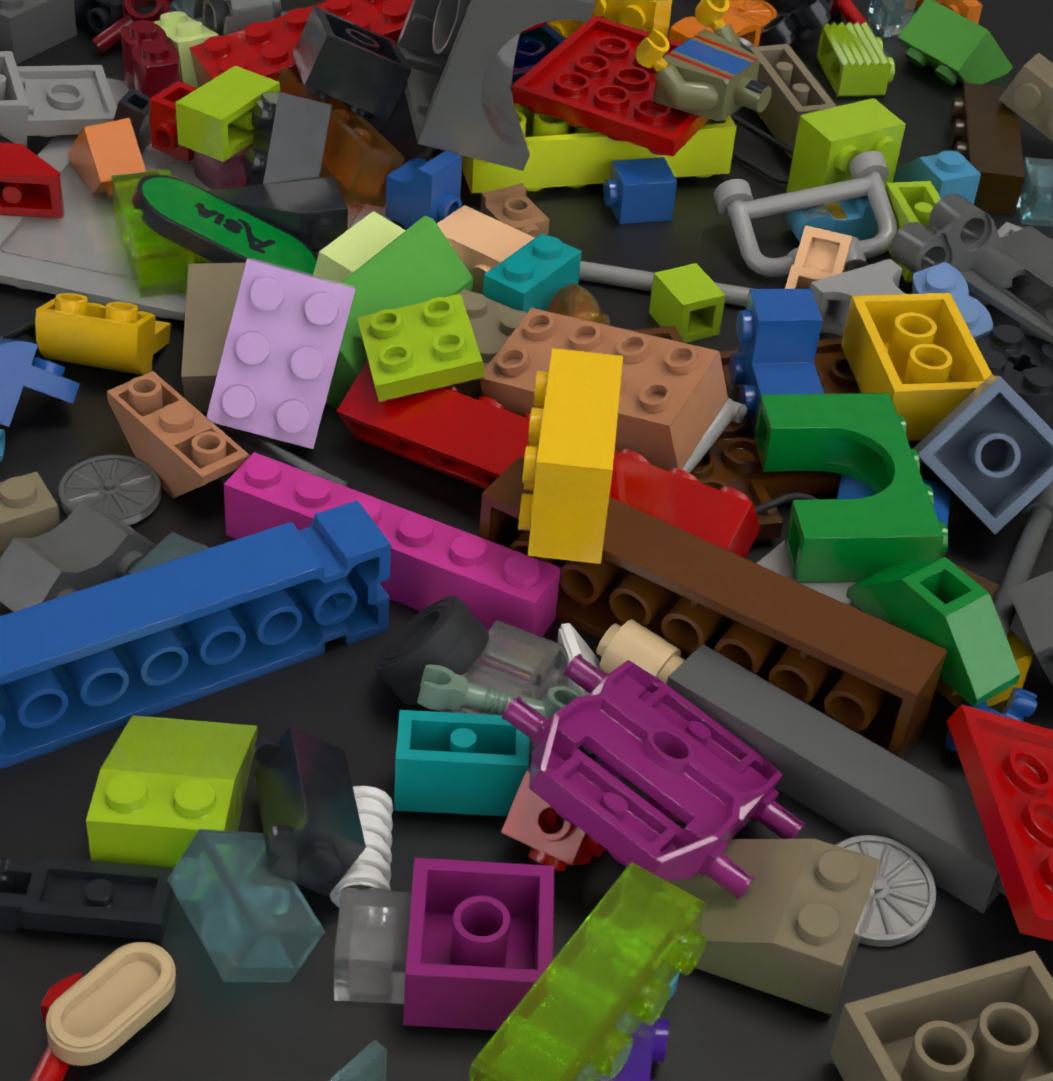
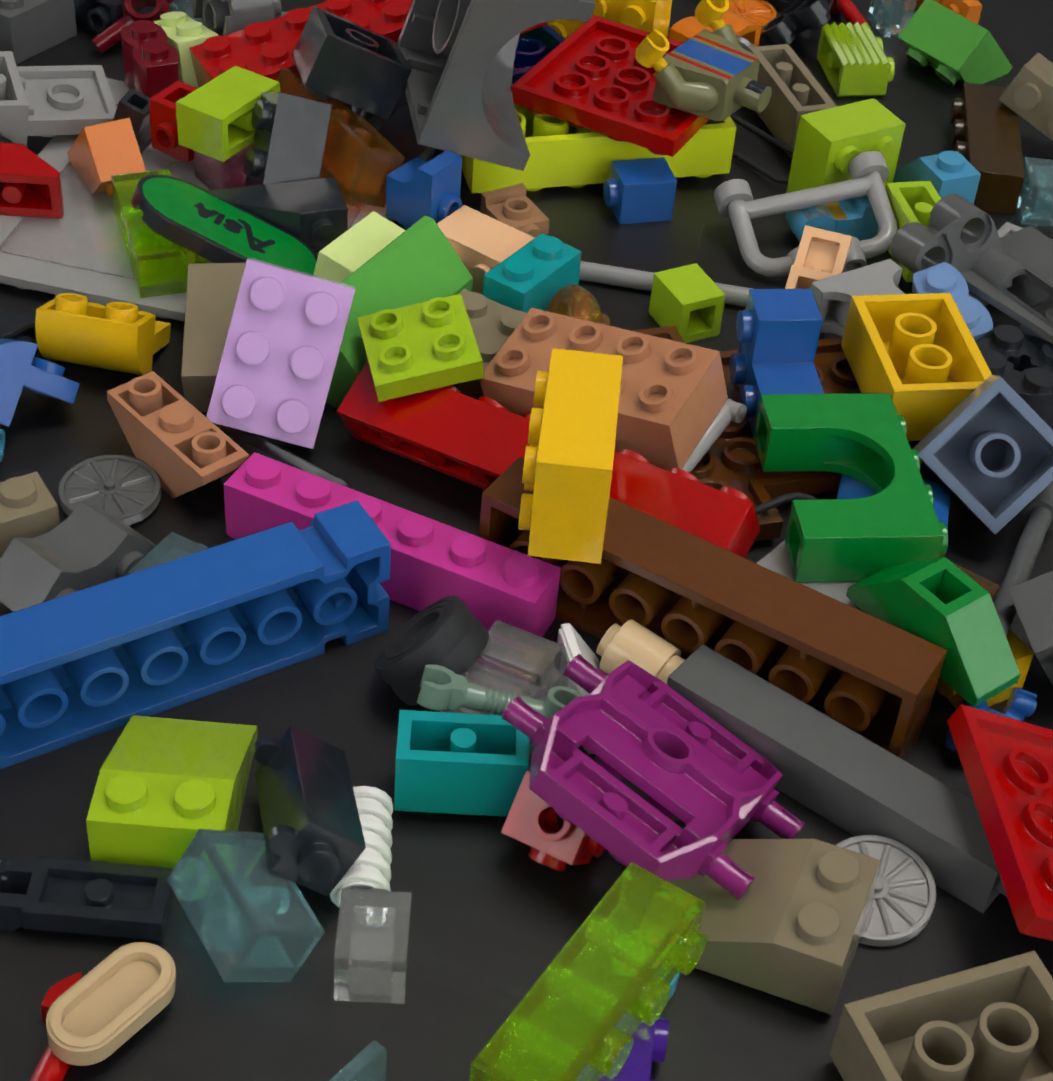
(475, 941): magenta brick -> none

